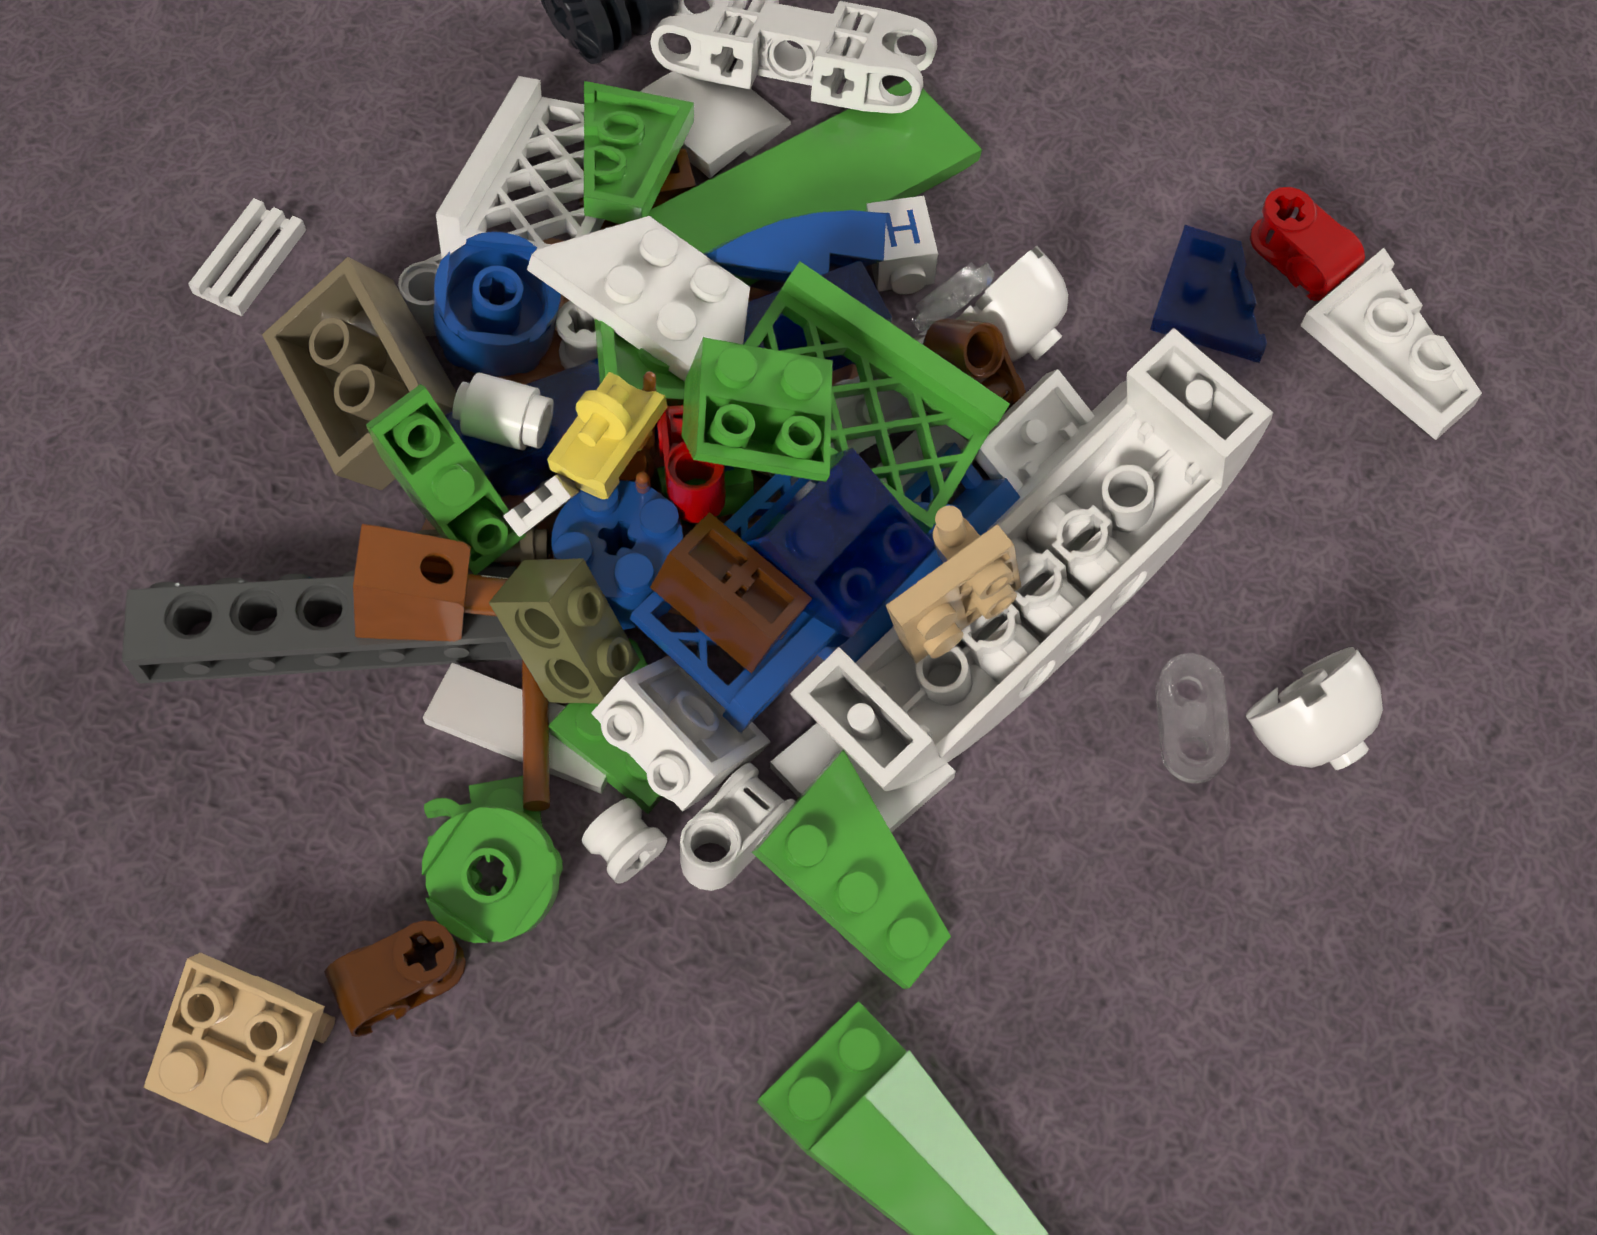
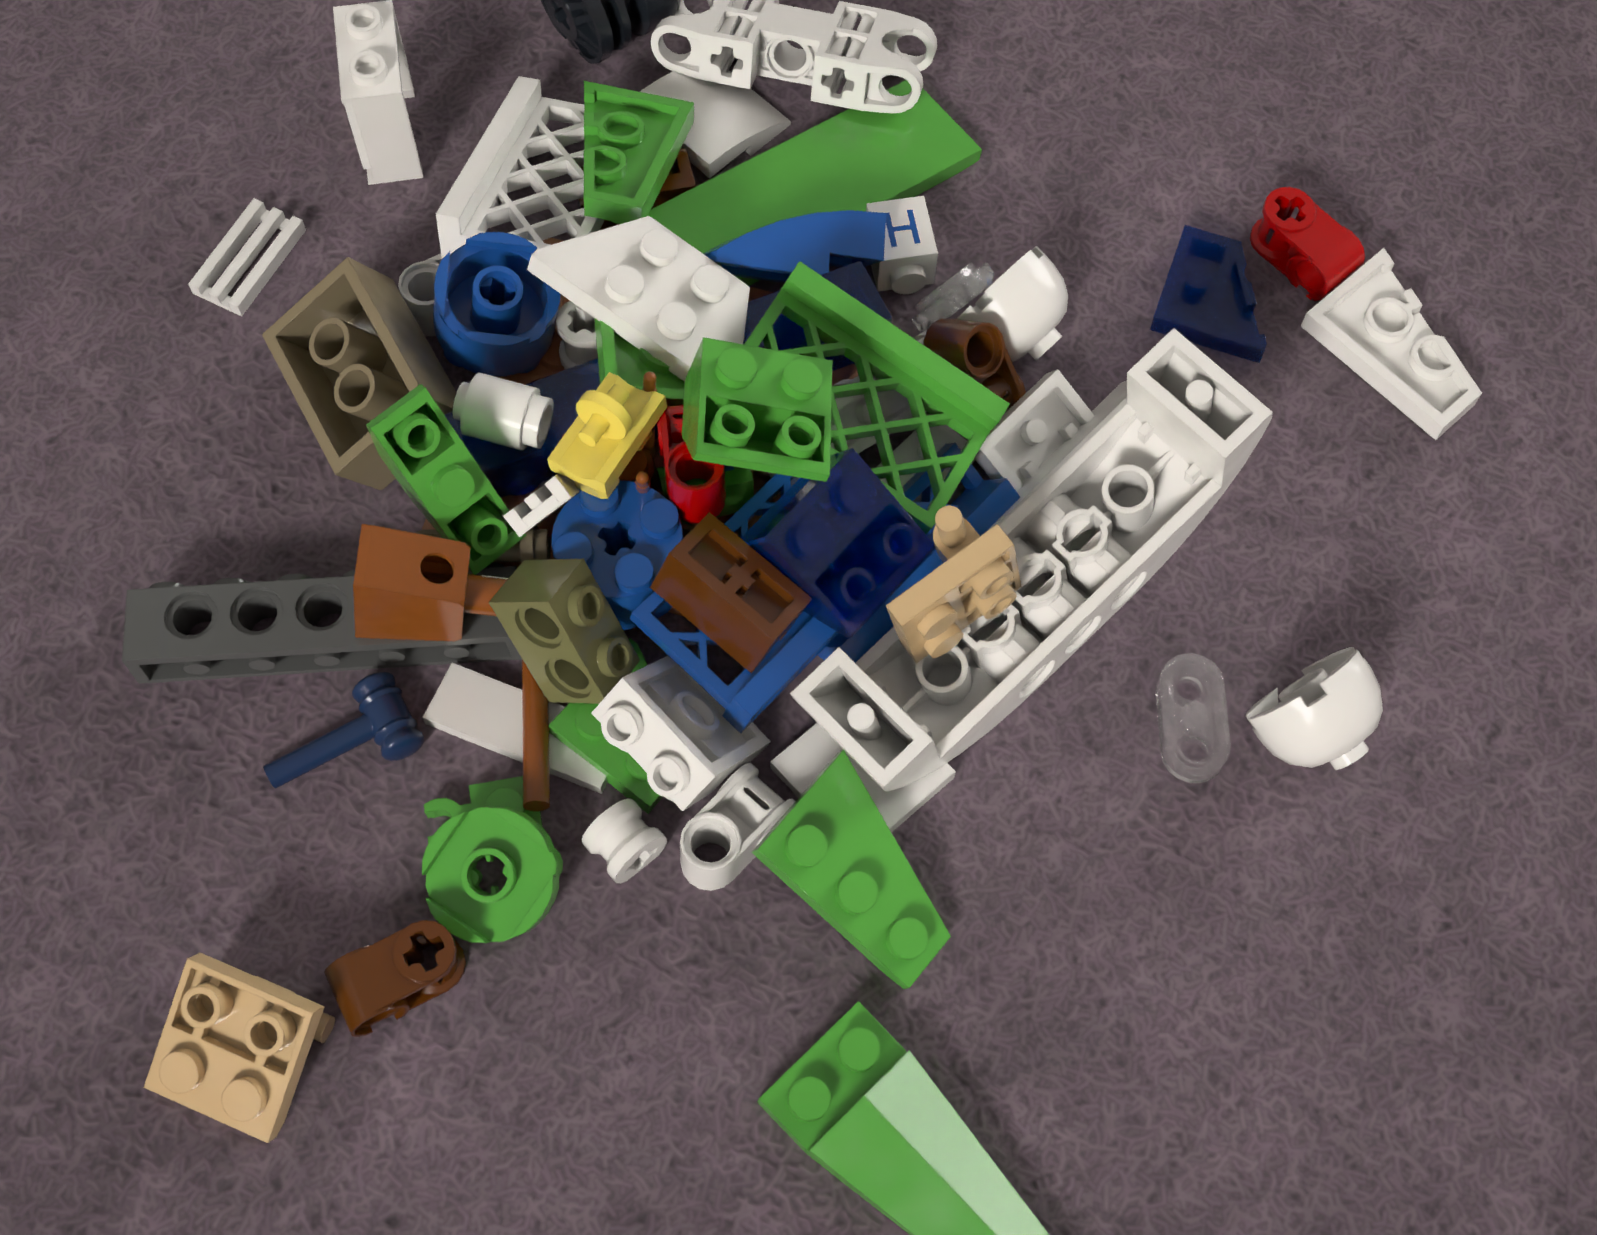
(373, 90): none -> white window
(383, 718): none -> dark blue piece

